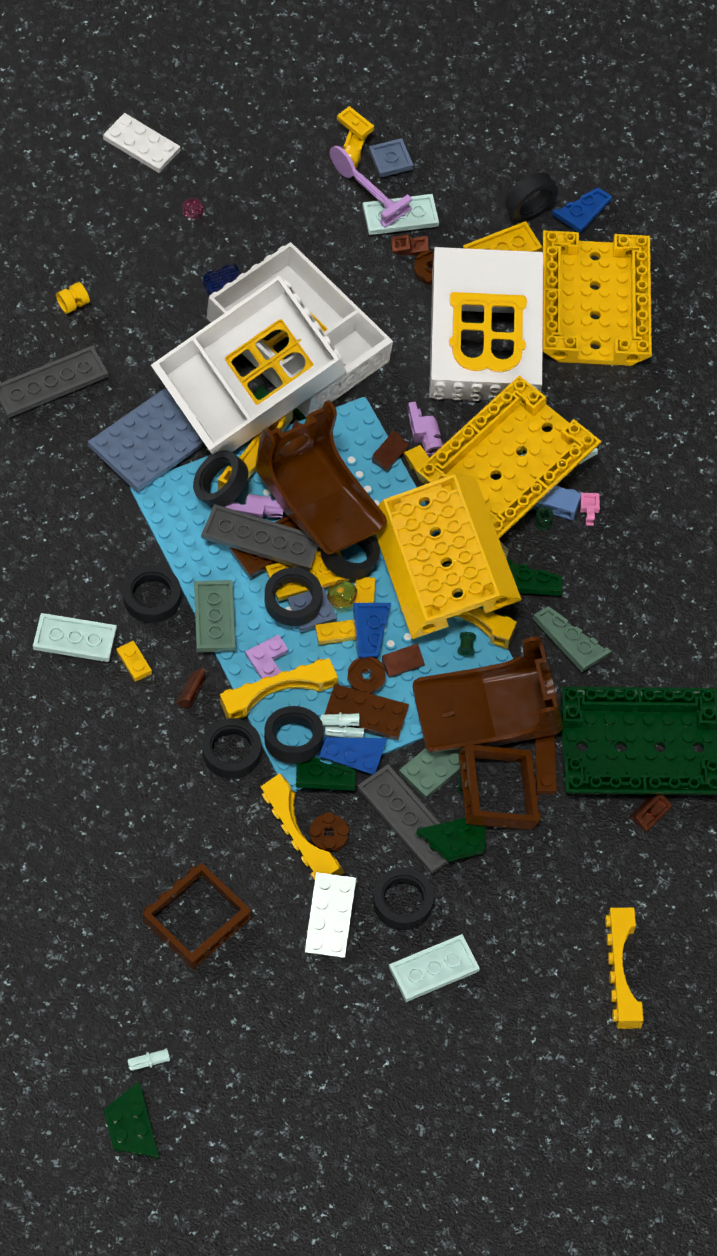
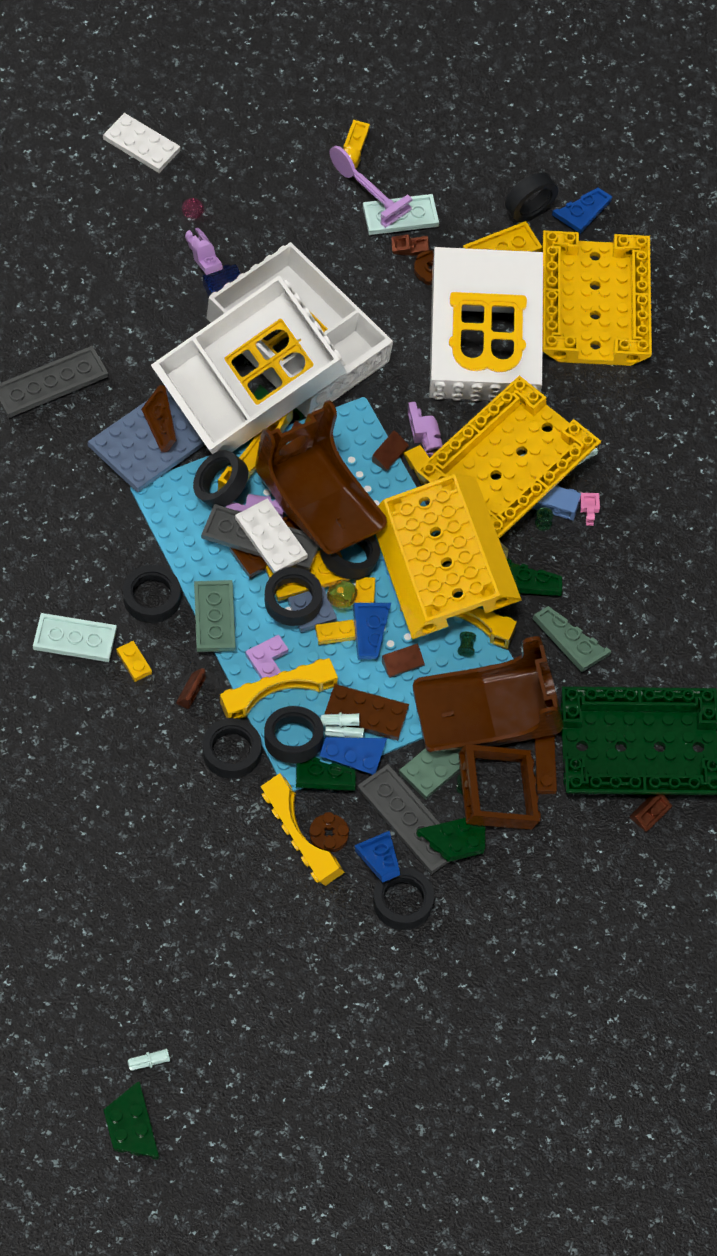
(71, 298): yellow wheel -> none
(159, 418): none -> reddish brown wing
(203, 252): none -> lavender plate
(214, 941): reddish brown window -> none
(271, 536): none -> white plate
(330, 915): plate -> none
(355, 122): yellow plate -> none
(364, 666): reddish brown plate -> none
(379, 856): none -> blue wing
(391, 157): sand blue plate -> none
(434, 968): light aqua plate -> none
(627, 1011): yellow arch -> none

